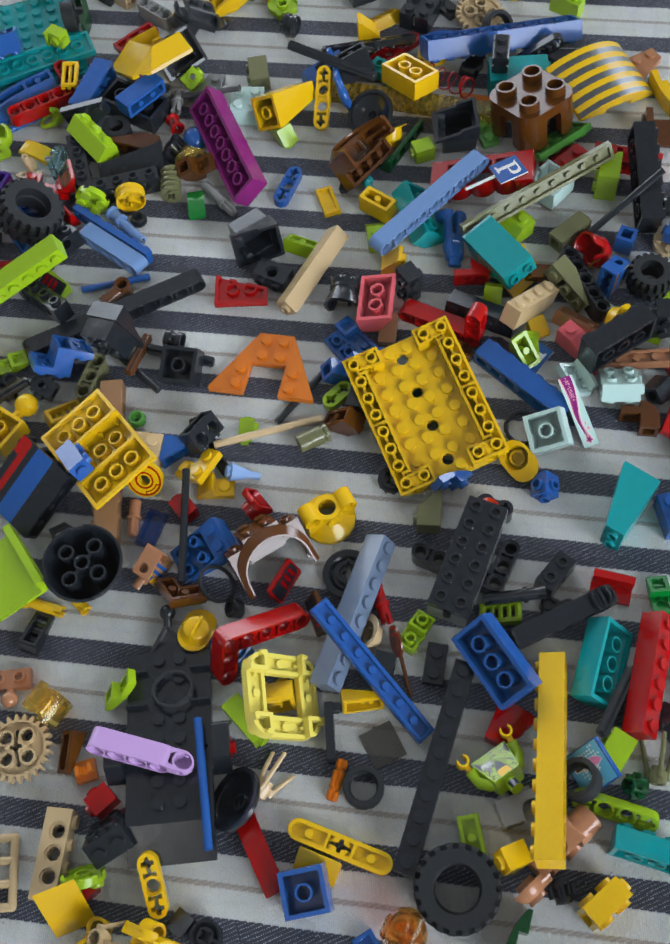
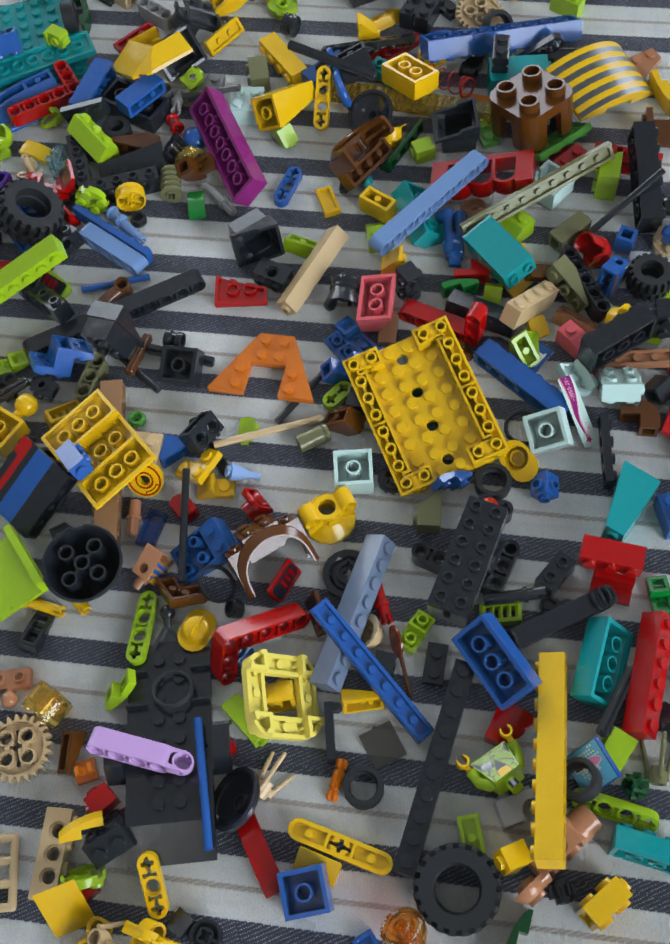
(63, 75): yellow tile -> none
(73, 830): none -> yellow slope
(139, 627): none -> lime beam
(223, 36): none -> yellow plate
(281, 58): none -> yellow brick
(354, 470): none -> light aqua brick
(465, 285): none -> green slope
(473, 207): none -> nougat hair
(493, 468): none -> black tyre
(504, 171): blue piece -> none
(607, 457): none -> black plate
(611, 556): none -> red slope

